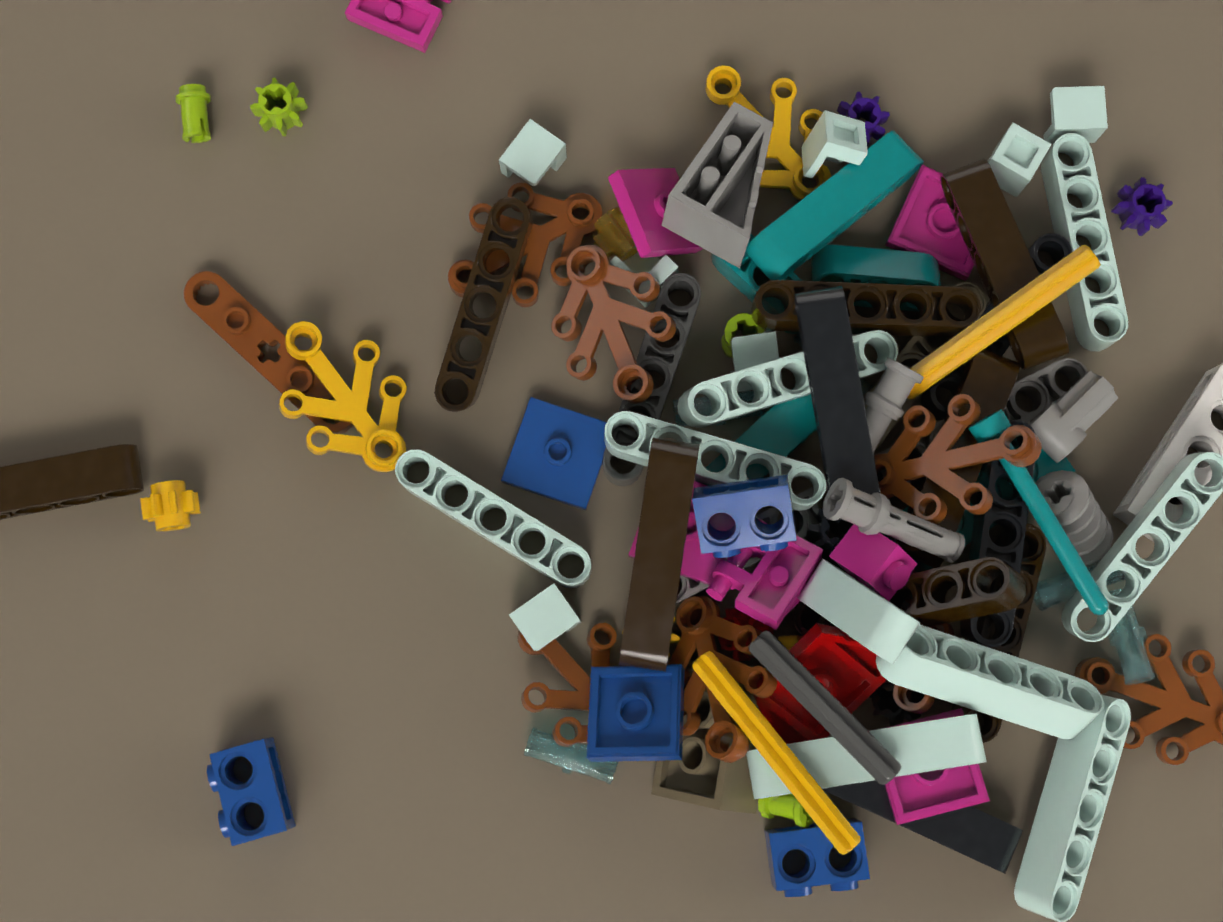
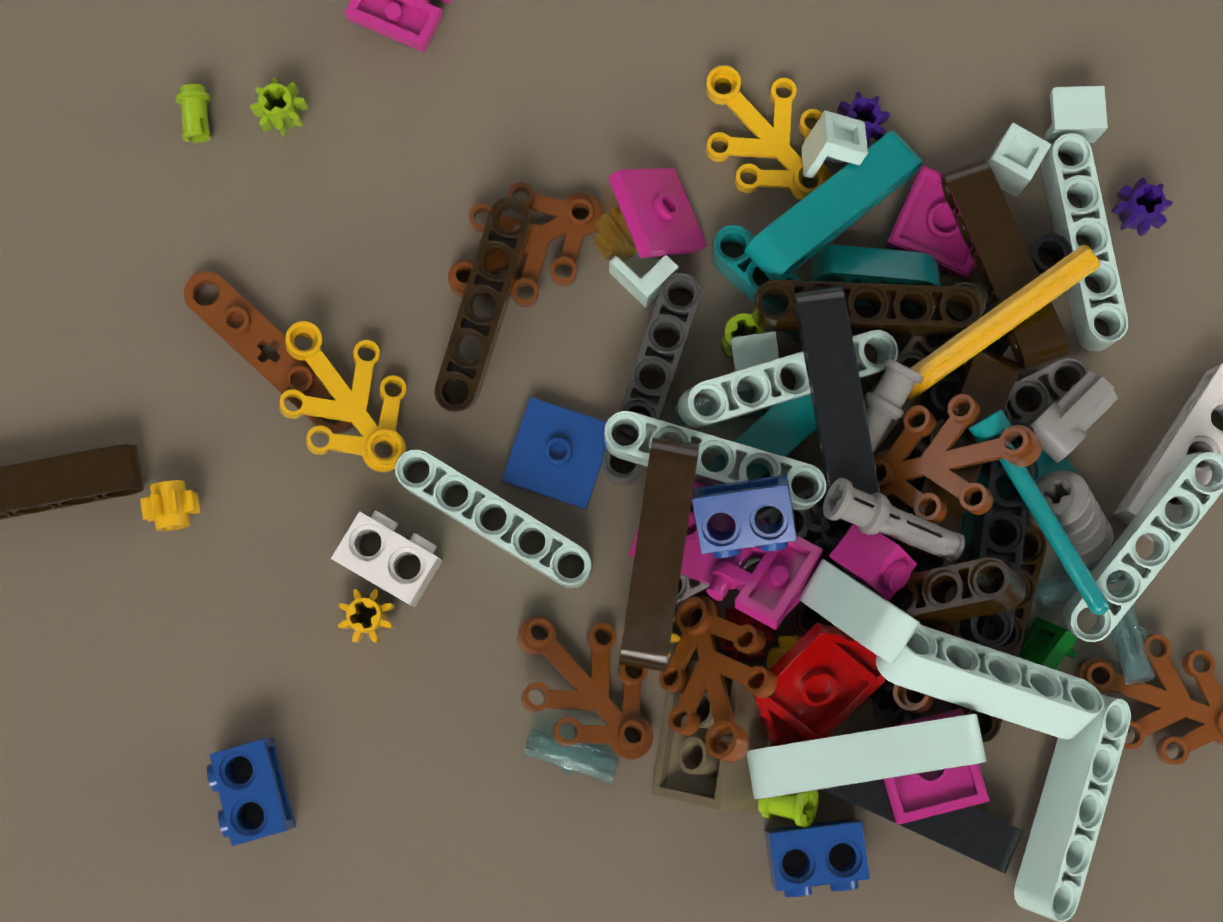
(354, 611): none -> yellow gear
(383, 566): none -> white brick
(533, 154): light aqua panel -> none
(545, 617): light aqua panel -> none
(607, 318): dark orange plant -> none
(635, 714): blue plate -> none
(721, 186): light grey wedge -> none
(776, 753): yellow axle -> none
(825, 708): dark grey axle -> none
(1047, 644): none -> green tile

